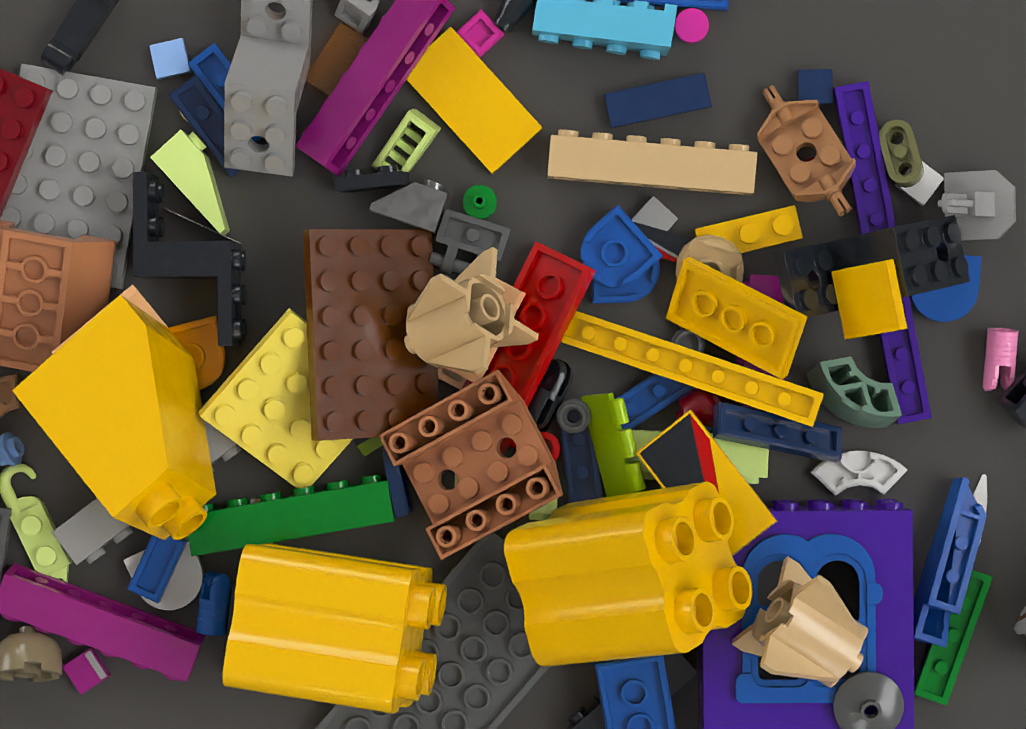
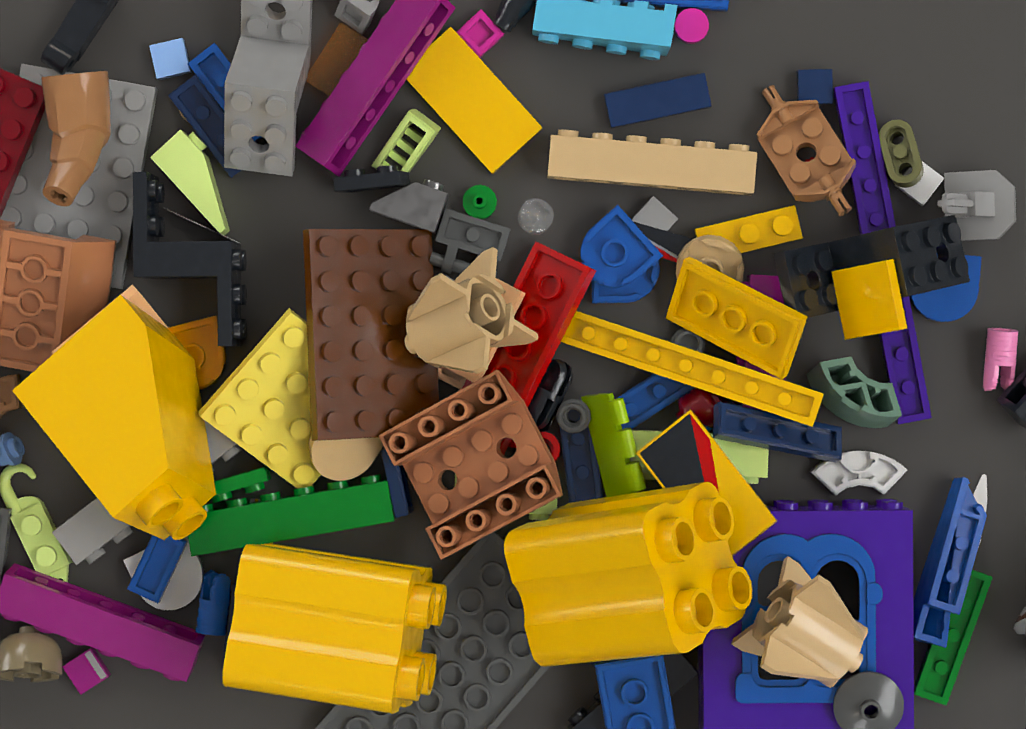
(81, 127): none -> medium nougat piece
(250, 481): none -> green plate
(344, 457): none -> tan tile
(535, 216): none -> clear tile

